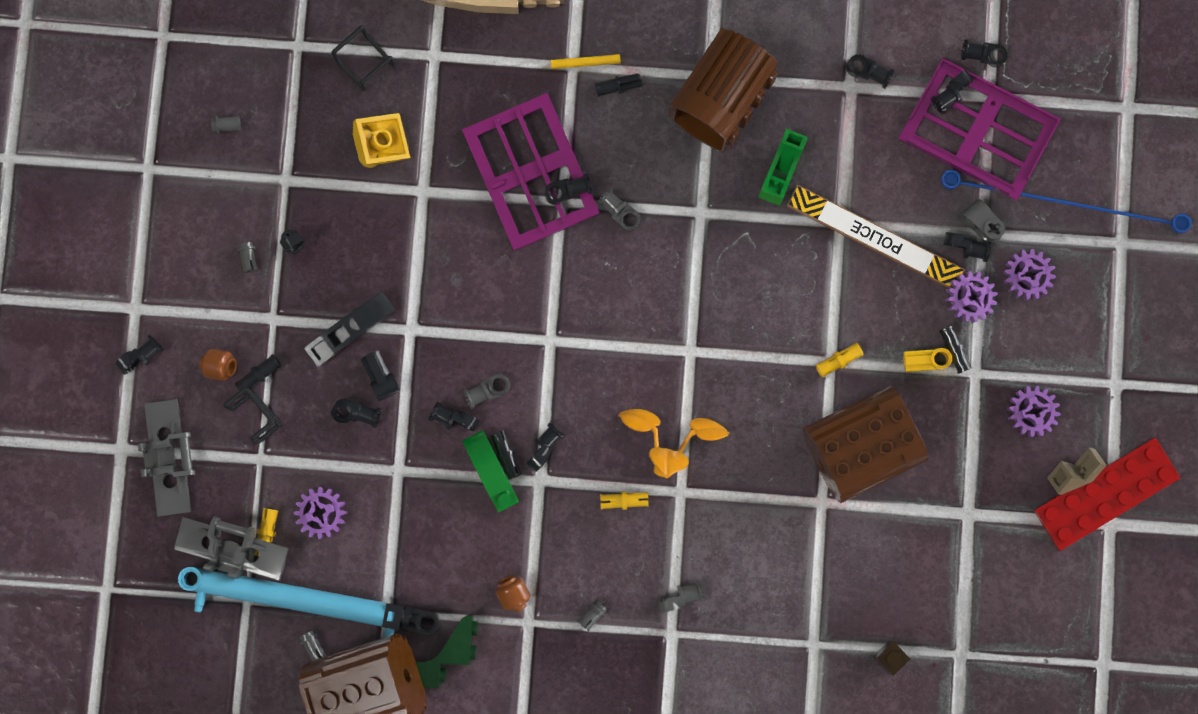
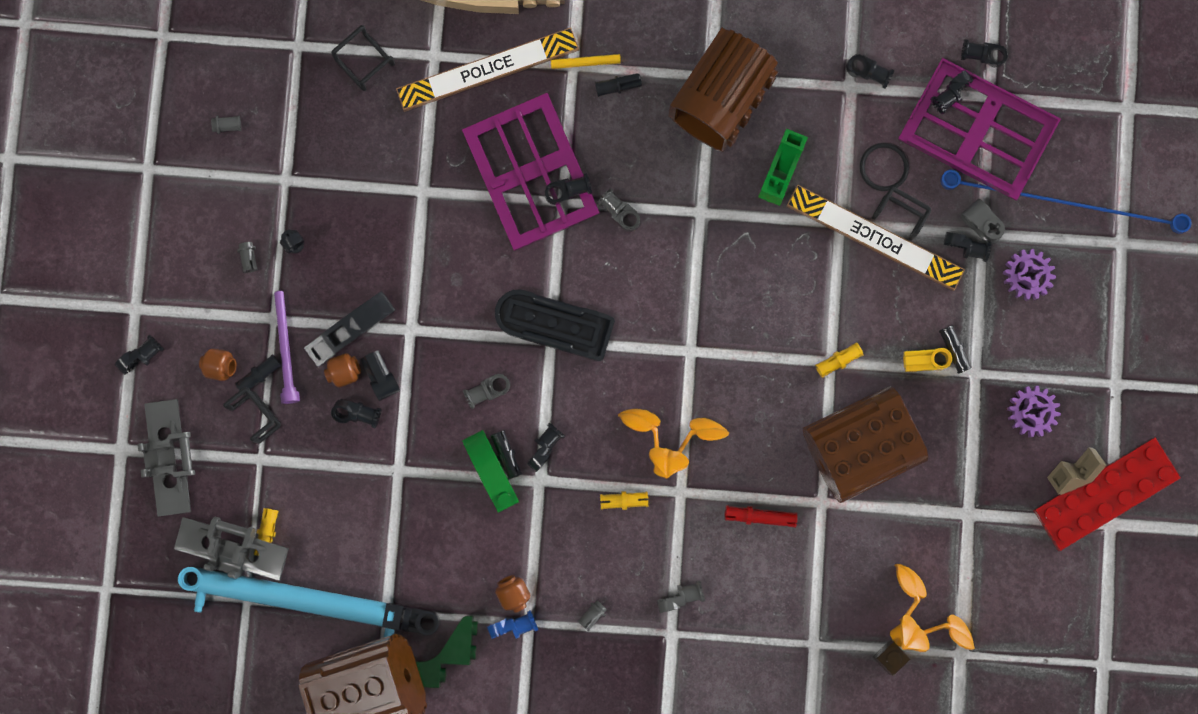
(289, 393): none -> medium lavender piece
(309, 517): medium lavender gear -> none
(312, 645): dark grey pin -> none
(342, 370): none -> dark orange head
(380, 140): yellow slope -> none
(448, 418): black connector -> none
(487, 69): none -> tile
(518, 626): none -> blue connector
(554, 324): none -> black piece
(753, 515): none -> red pin
(884, 145): none -> black tyre
(908, 633): none -> light orange plant
(923, 217): none -> black piece
(966, 288): medium lavender gear -> none

